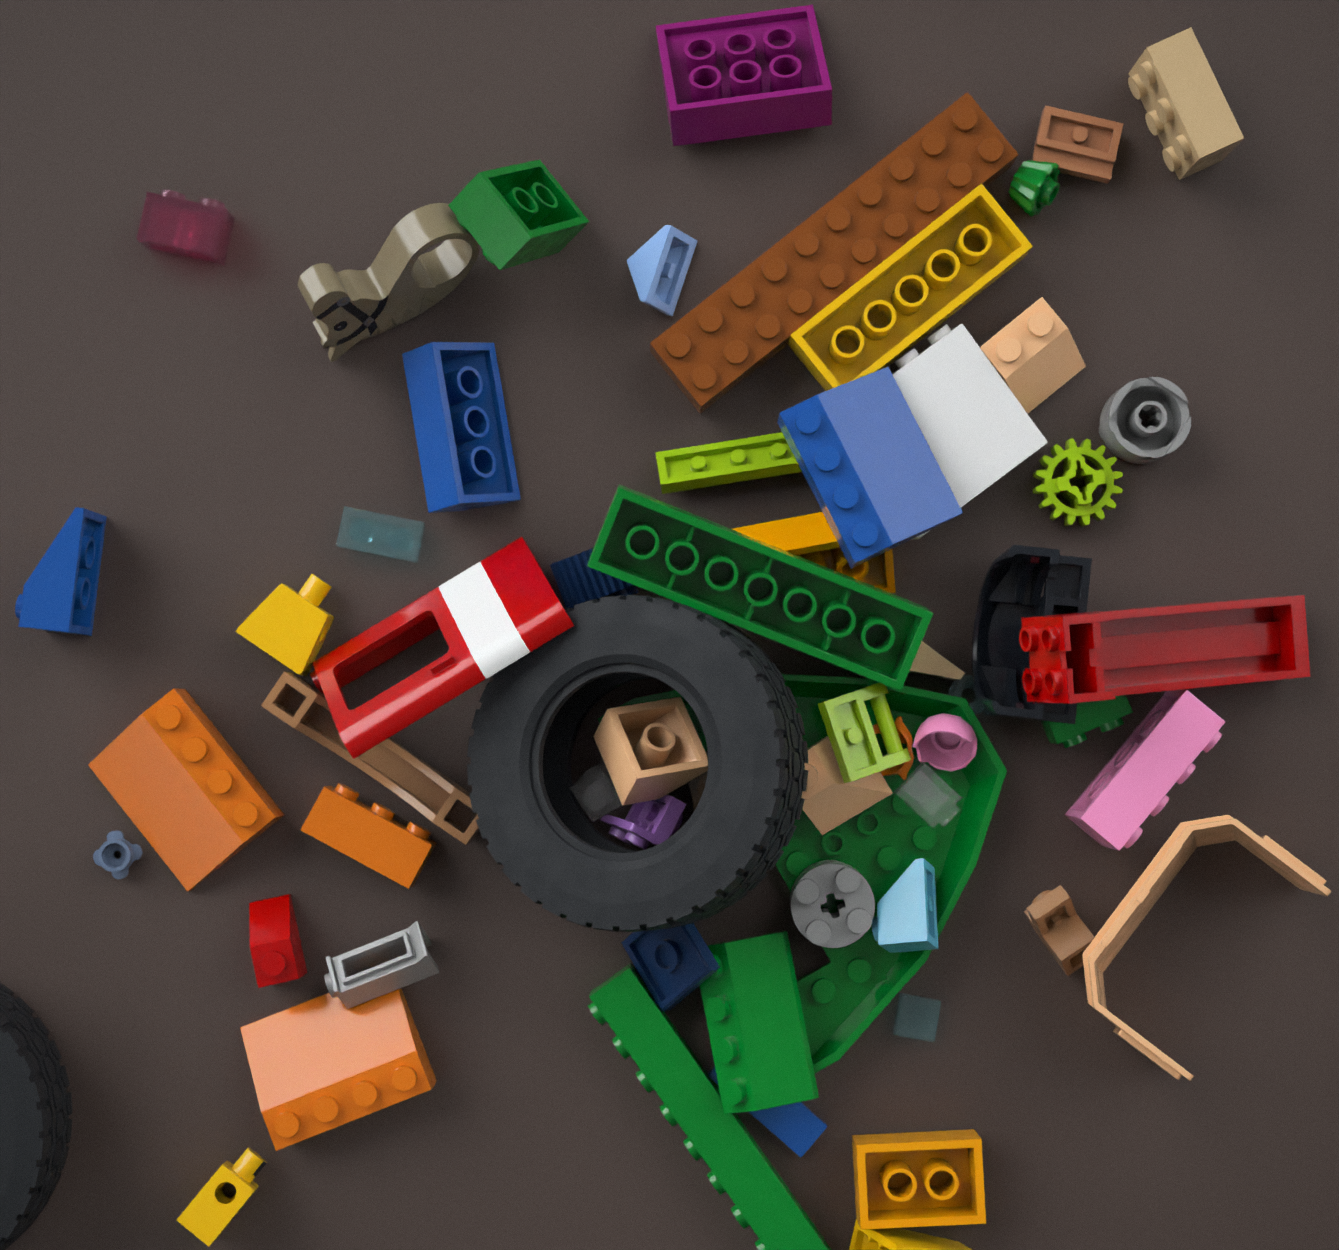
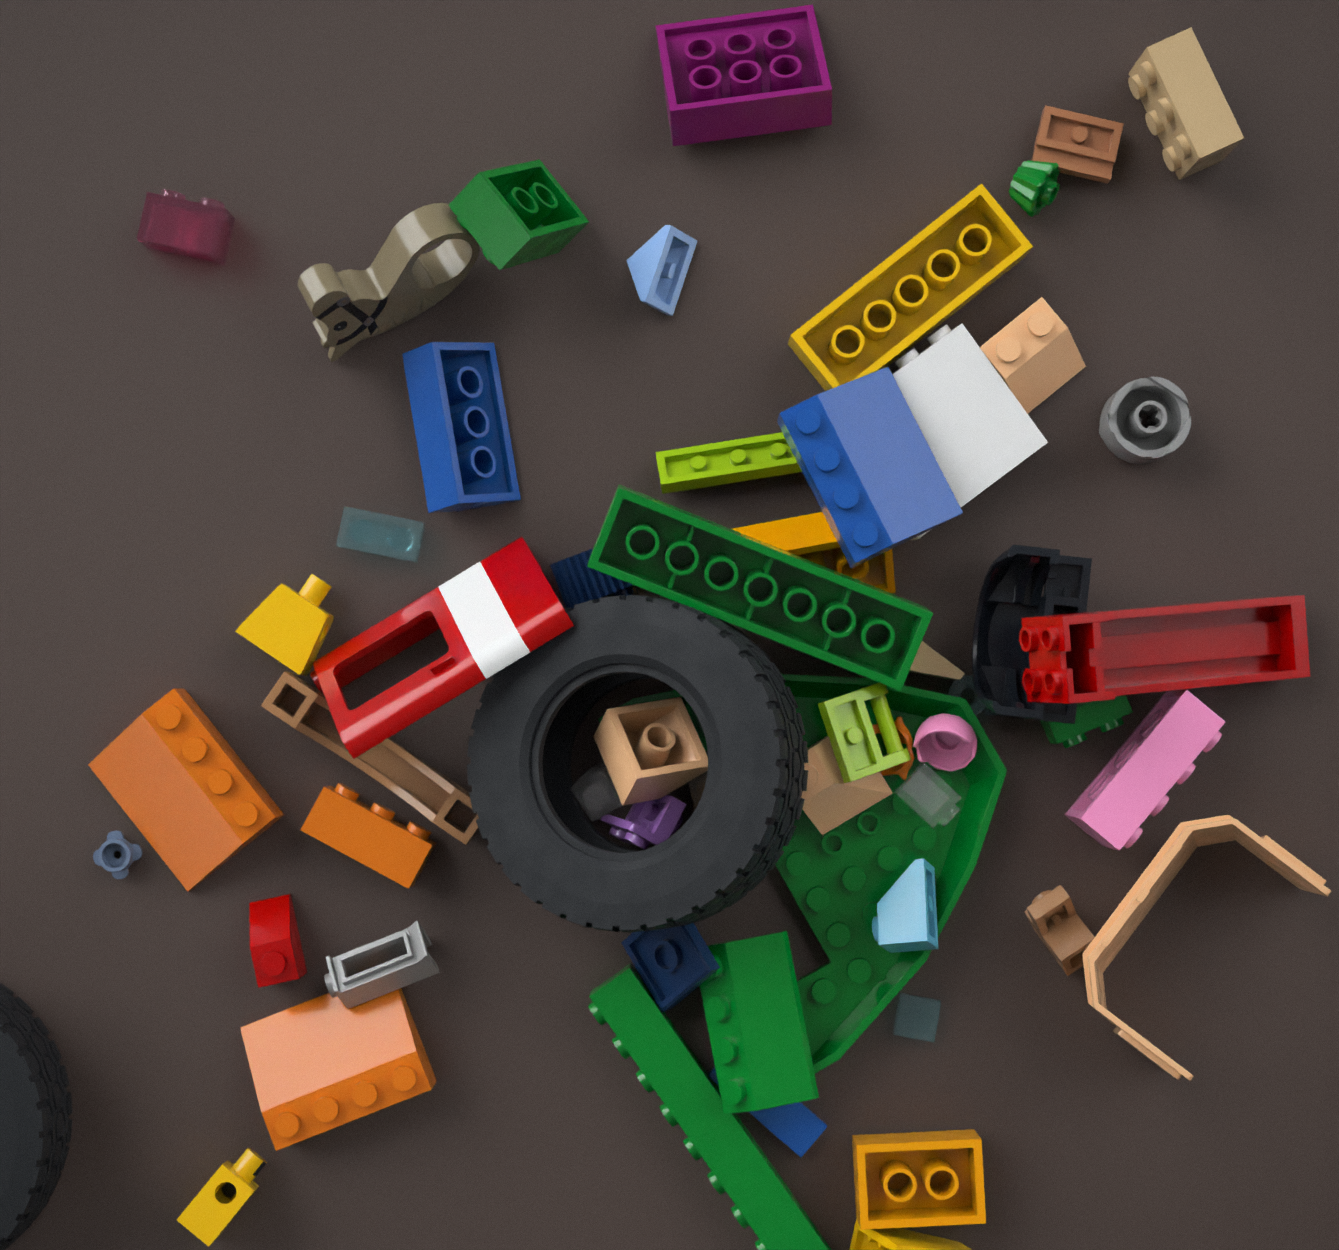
(65, 581): blue slope -> none
(830, 252): dark orange brick -> none
(853, 915): light grey brick -> none
(1081, 498): lime gear -> none

